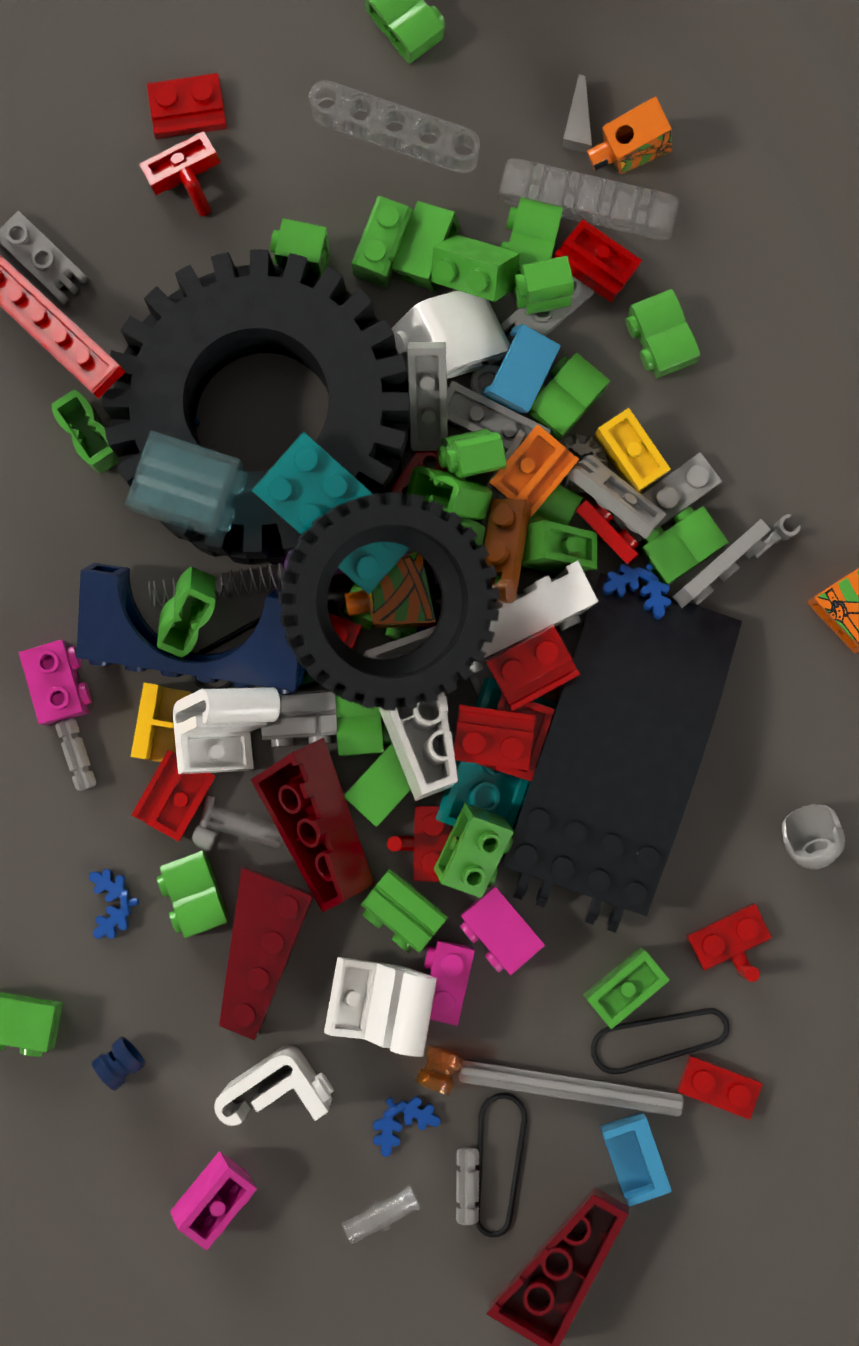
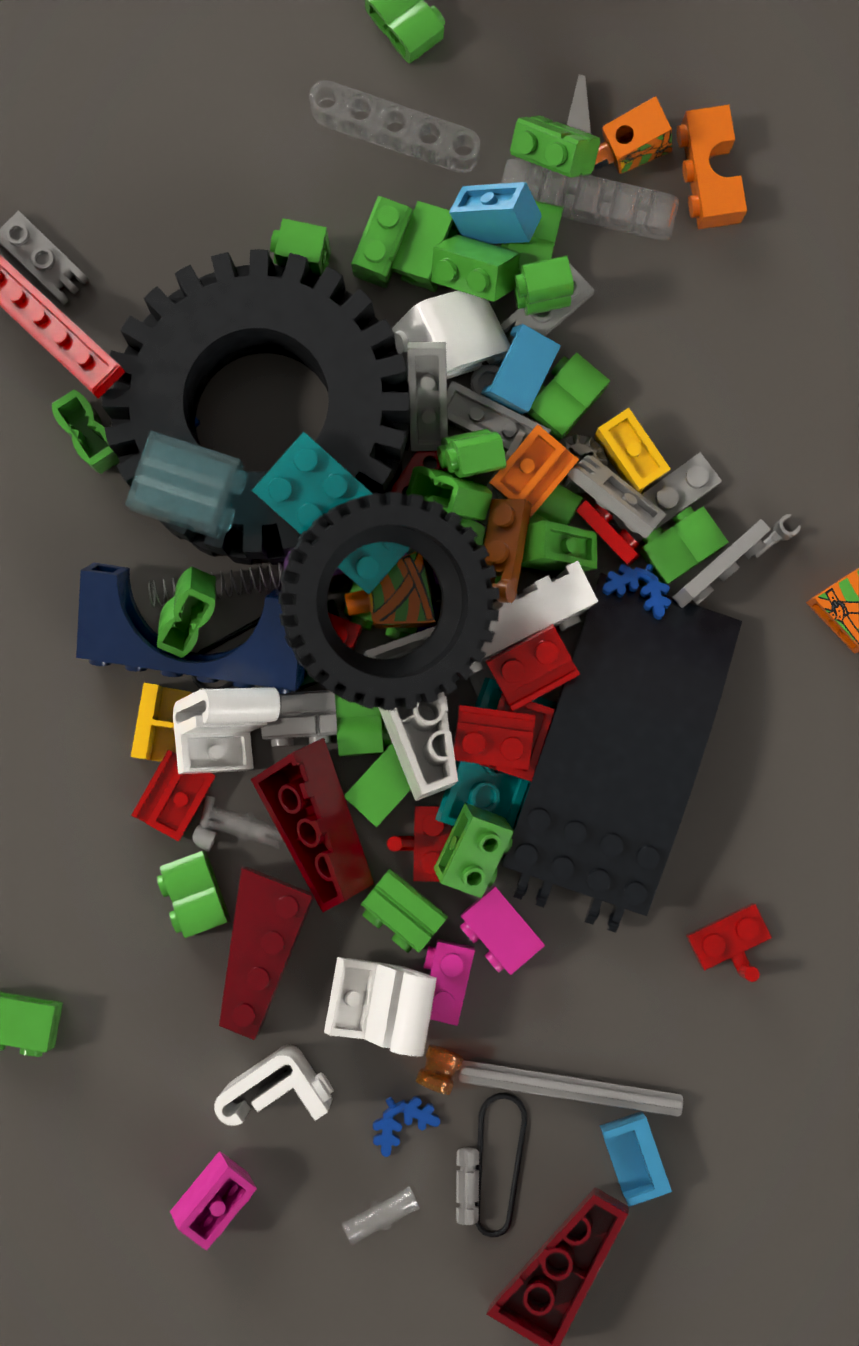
(55, 682): dark pink brick -> none
(75, 754): light grey axle -> none
(116, 890): blue animal -> none
(118, 1063): dark blue wheel -> none
(182, 165): red plate -> none
(186, 106): red plate -> none
(496, 213): none -> dark azure panel
(555, 146): none -> bright green brick
(598, 260): red plate -> none
(626, 987): bright green panel -> none
(663, 334): bright green brick -> none
(665, 1057): black piece -> none
(714, 198): none -> orange arch
(719, 1087): red plate -> none
(813, 836): light grey hair -> none

